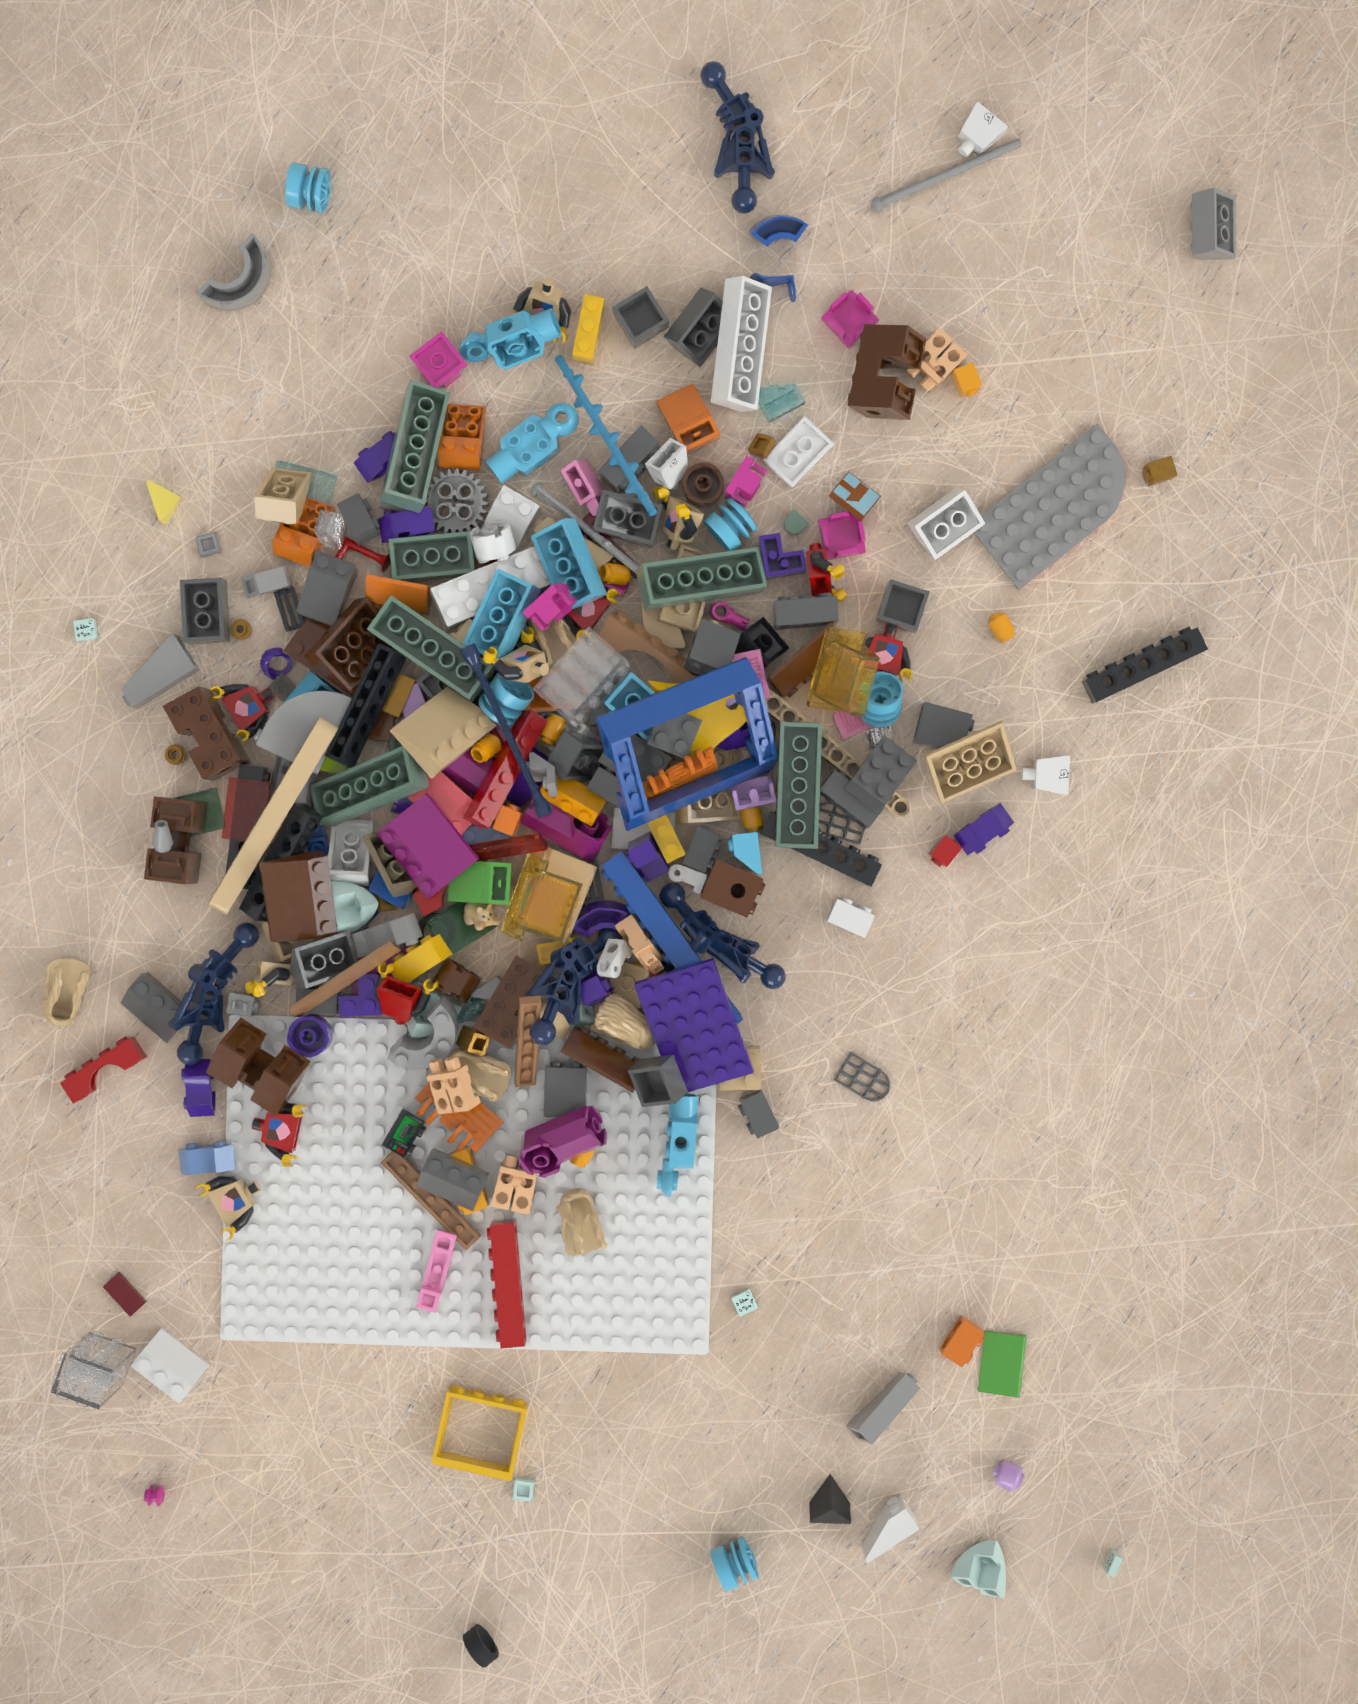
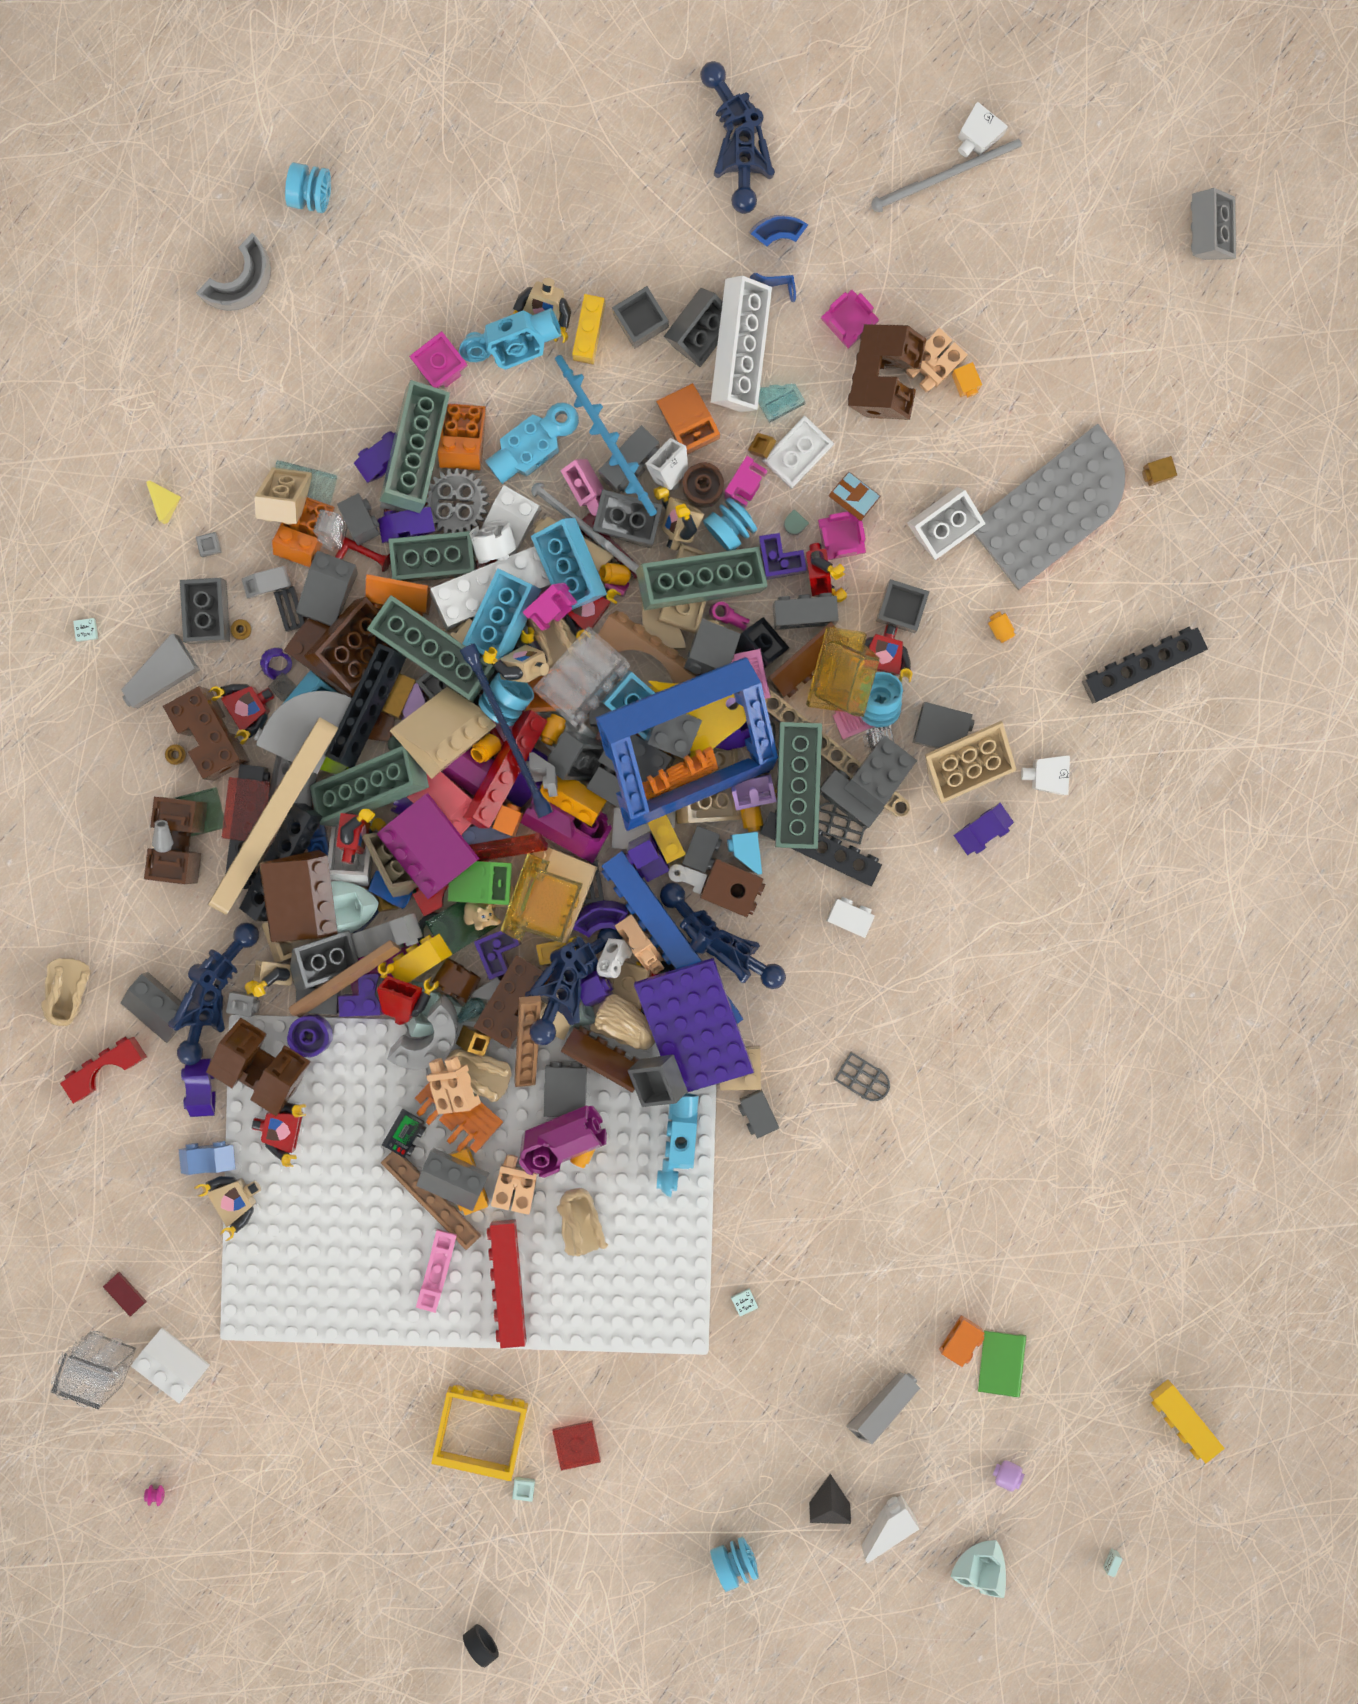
(351, 831): none -> torso
(491, 952): none -> dark purple brick
(576, 1445): none -> clear red tile
(944, 851): red brick -> none
(1185, 1419): none -> yellow brick

